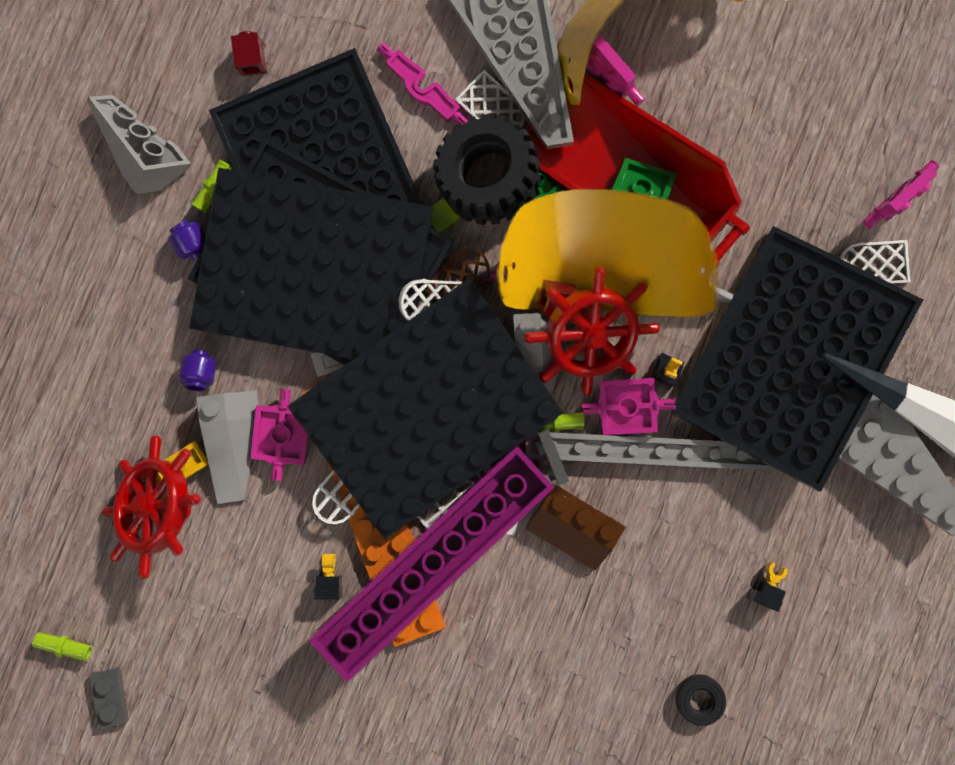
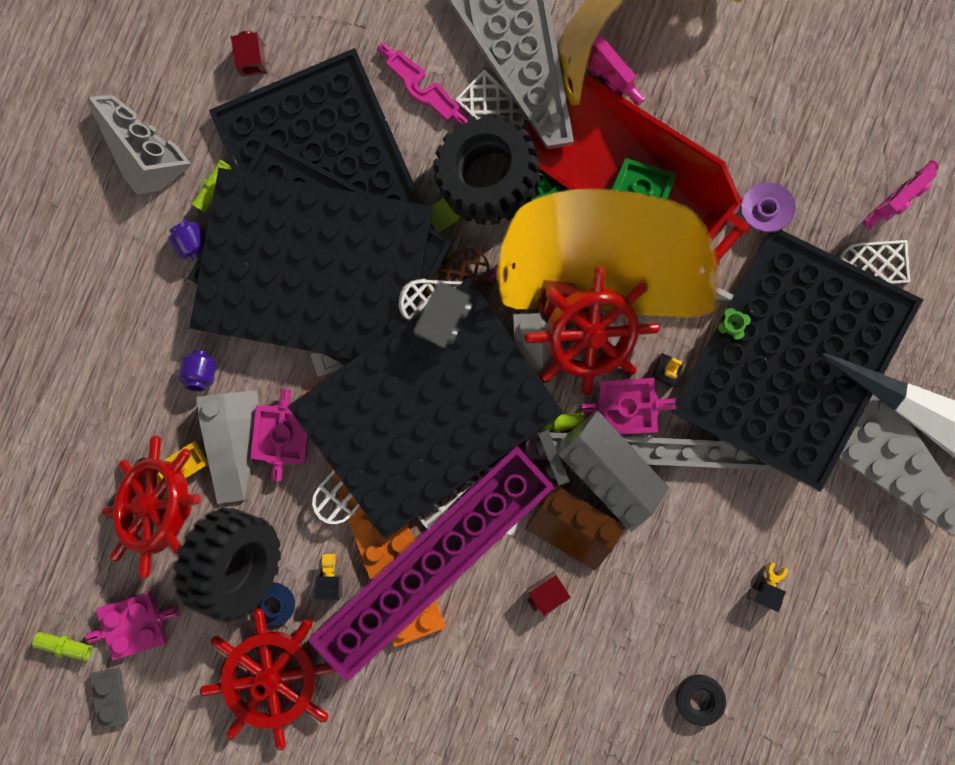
(132, 625): none -> dark pink plate
(203, 558): none -> black tyre
(268, 679): none -> red piece
(287, 602): none -> dark blue piece
(442, 314): none -> dark grey brick
(547, 594): none -> dark red brick
(613, 470): none -> dark grey slope
(734, 316): none -> bright green plate
(772, 197): none -> medium lavender dish

